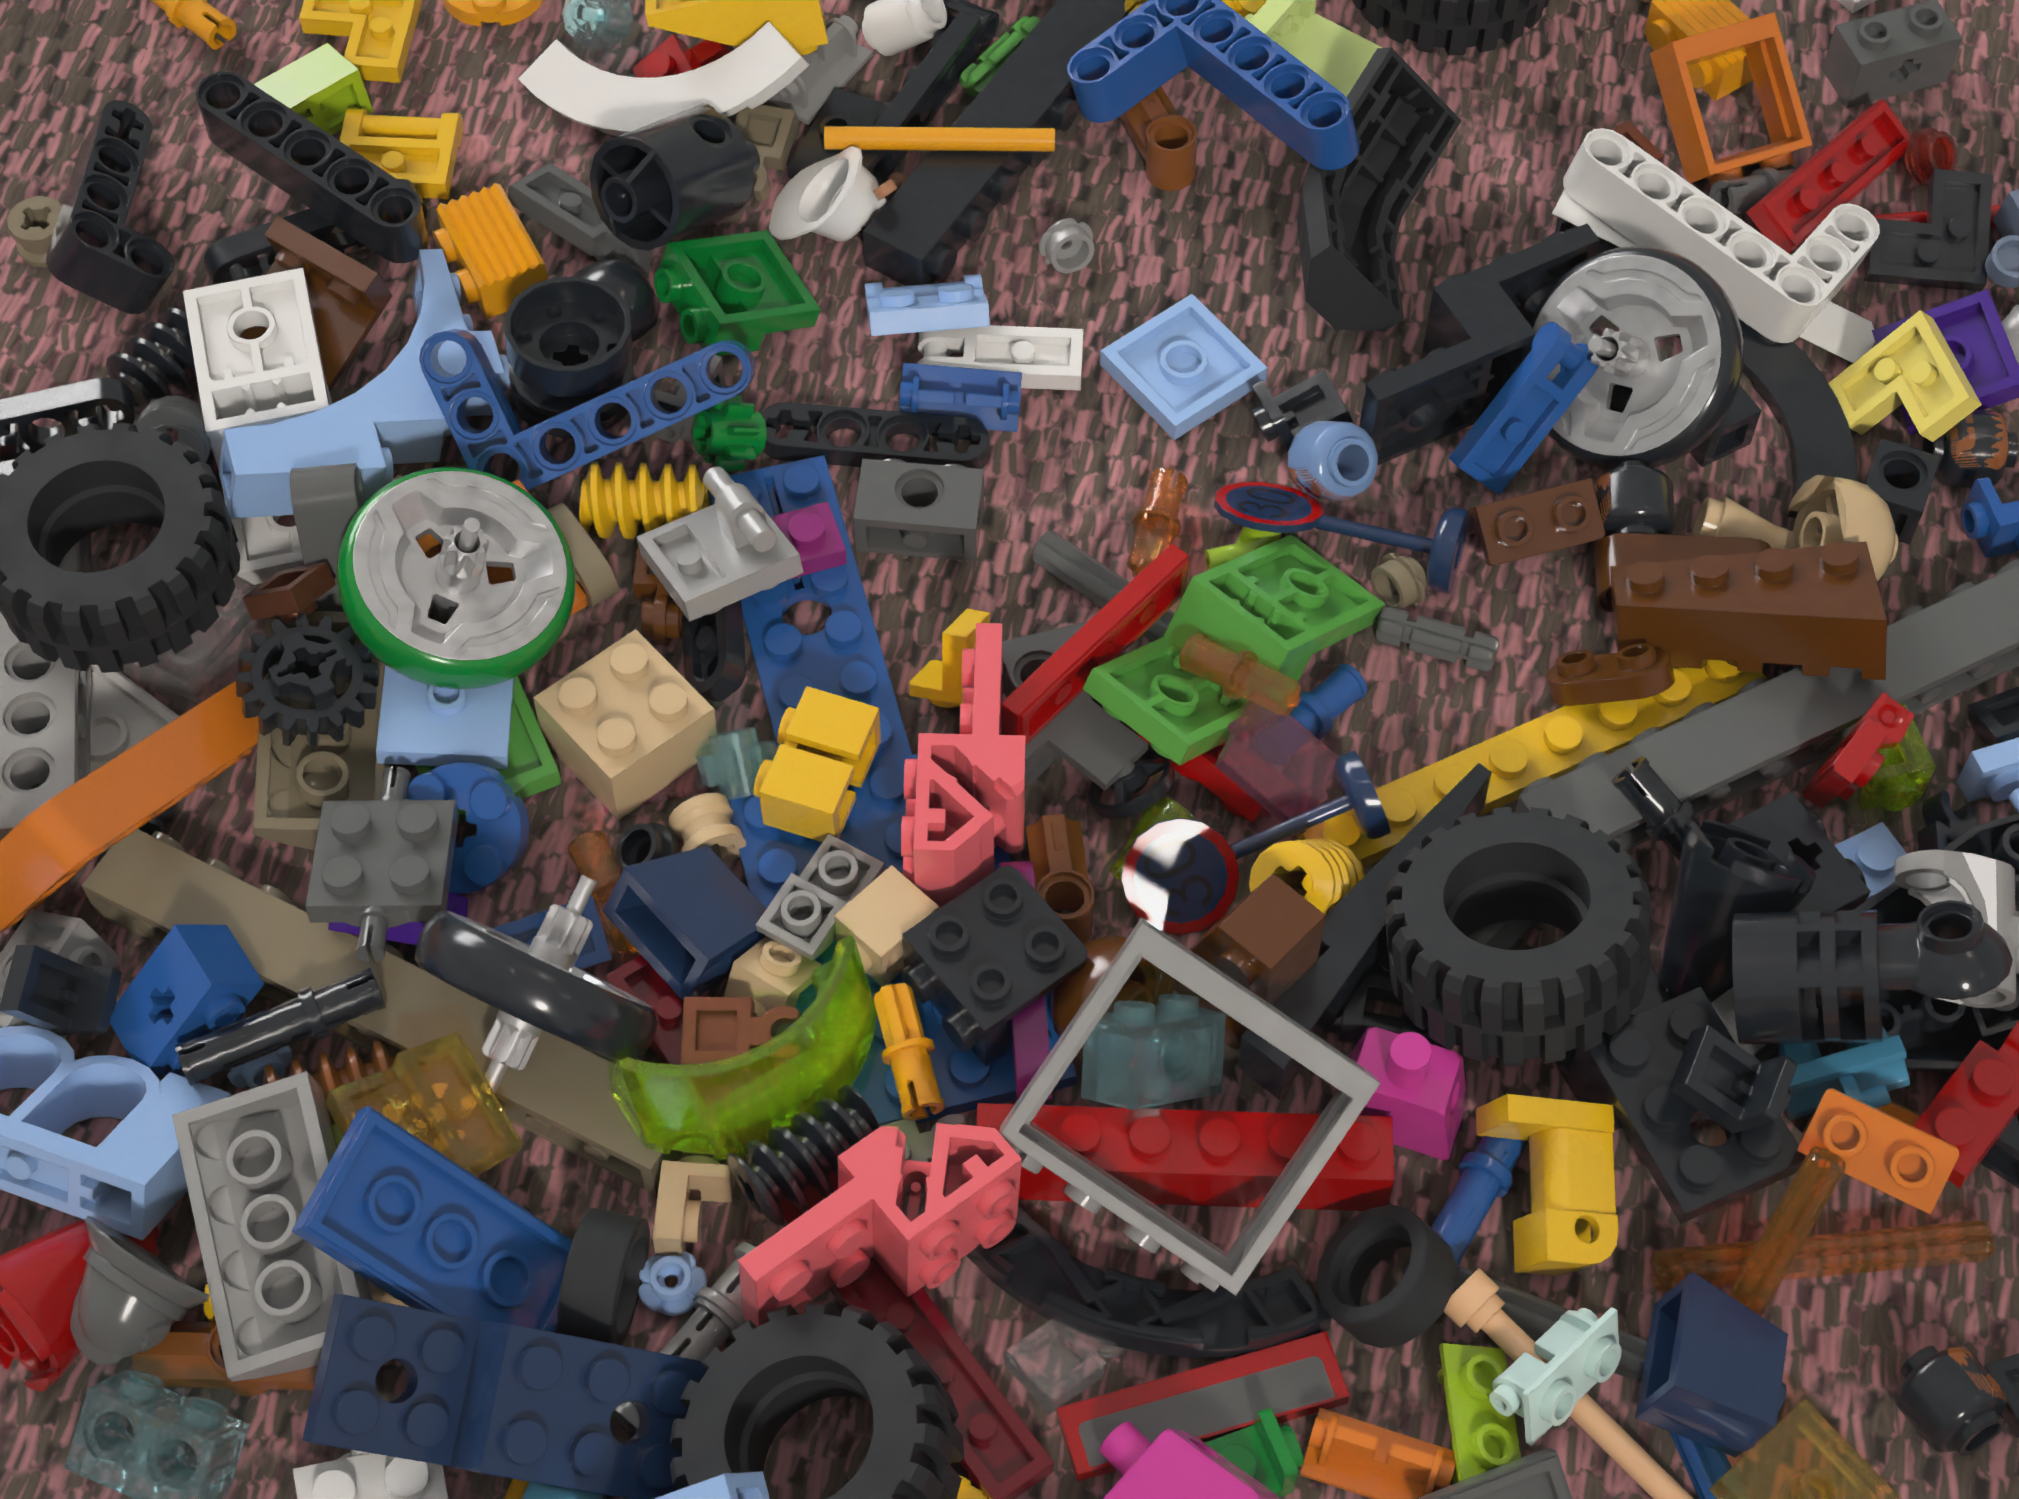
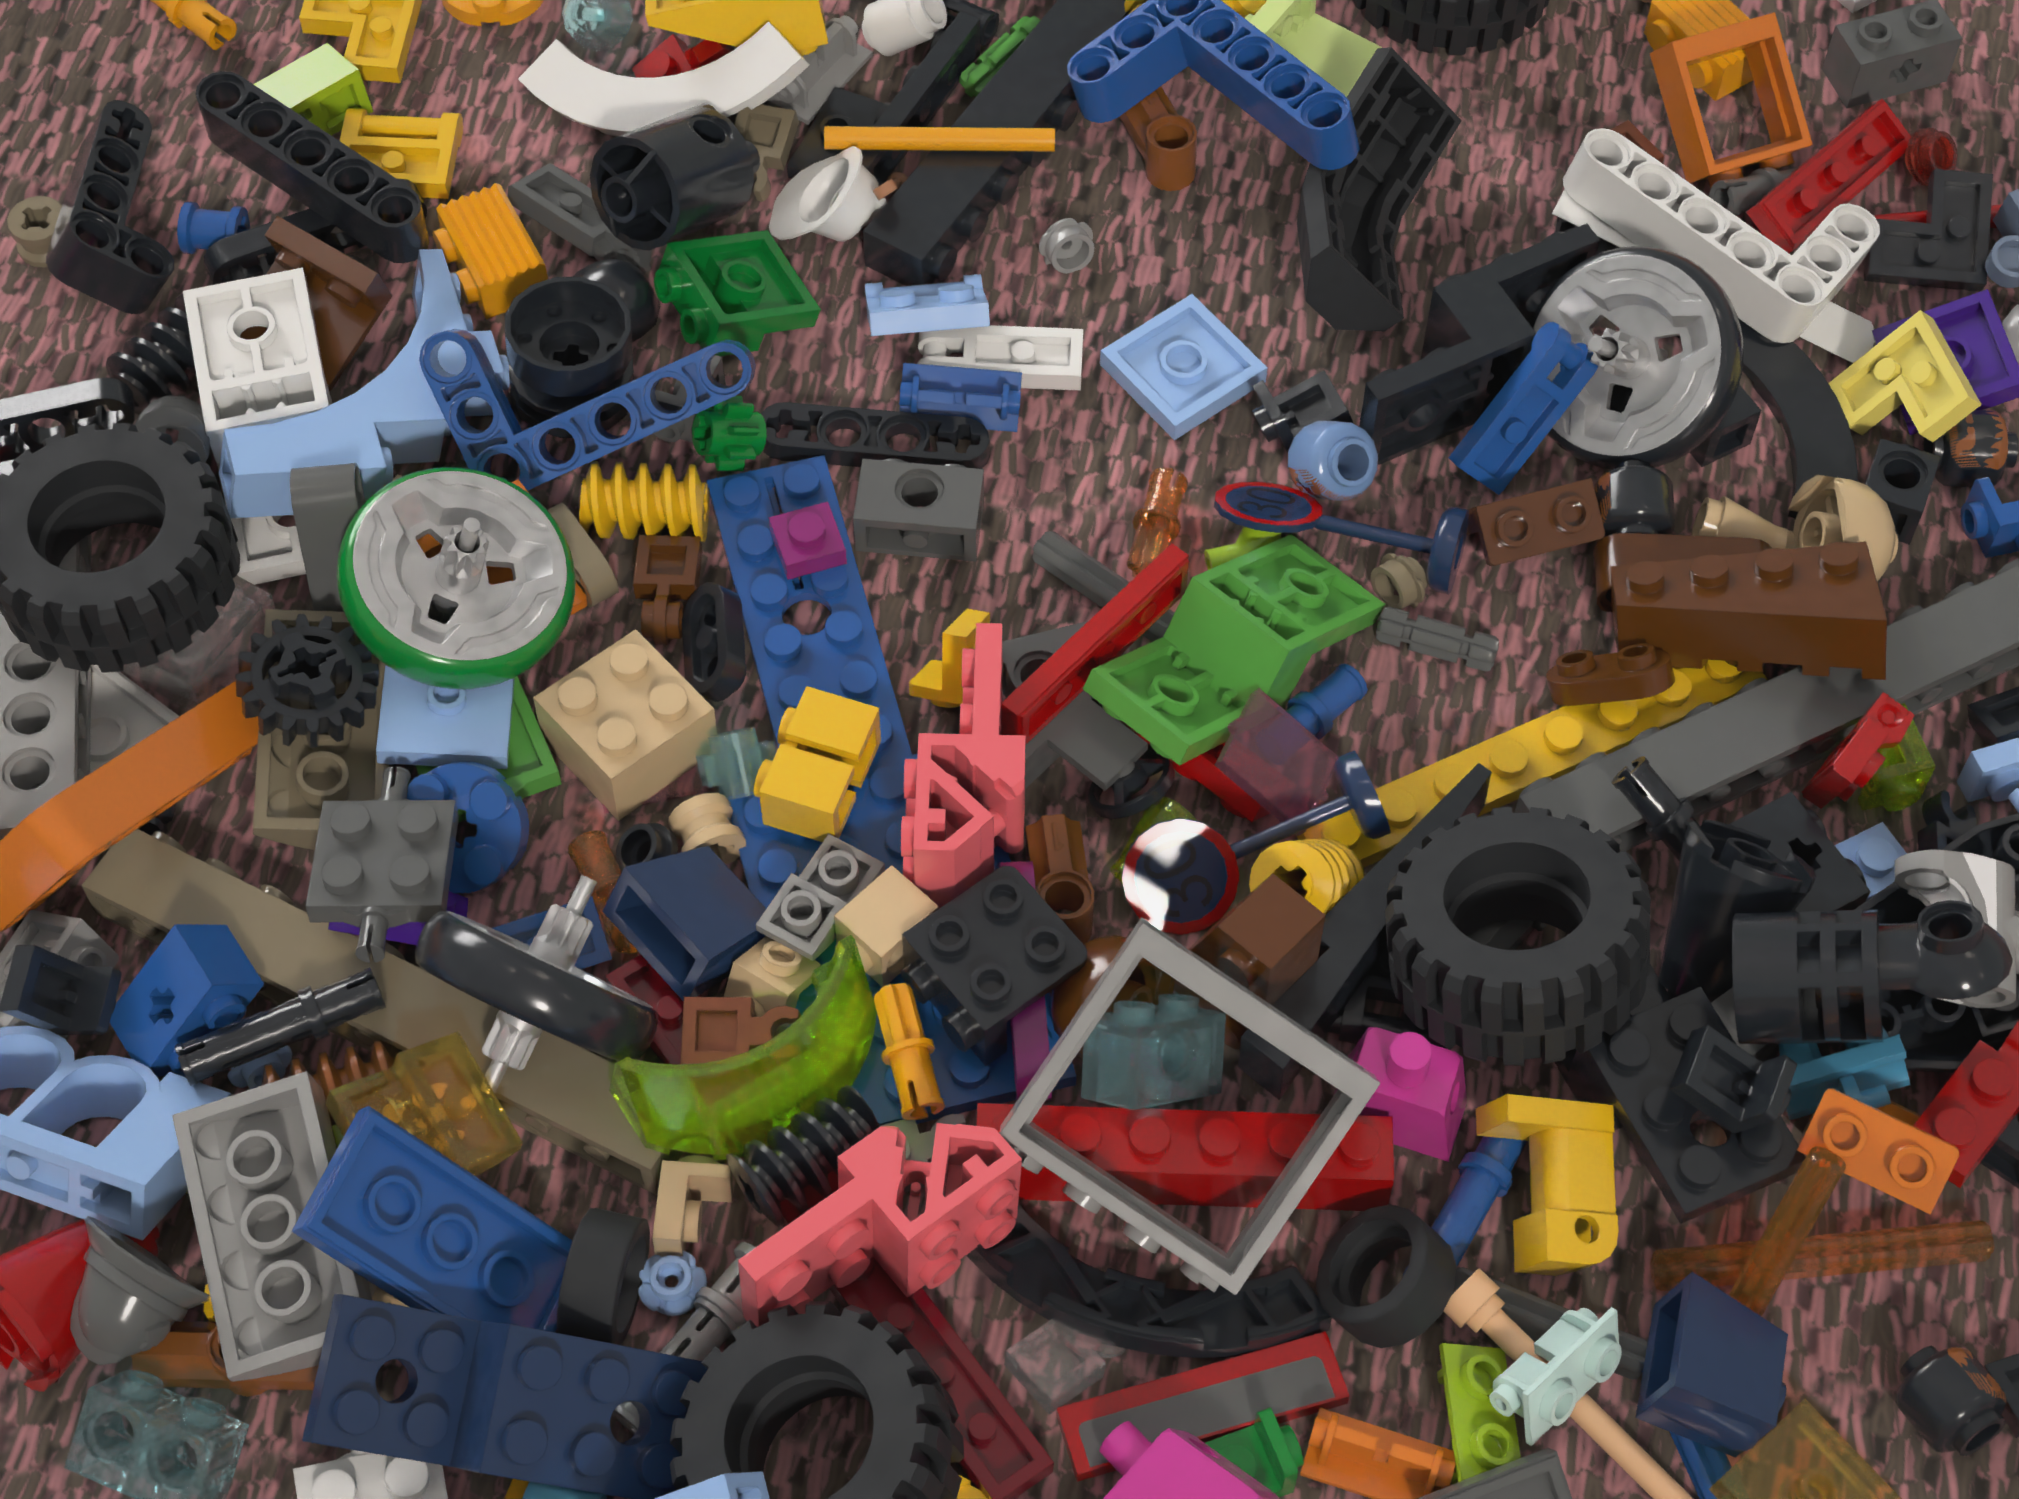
(204, 227): none -> blue bush
(290, 592): copper plate -> none
(719, 550): light grey plate -> none
(1240, 674): clear orange axle -> none

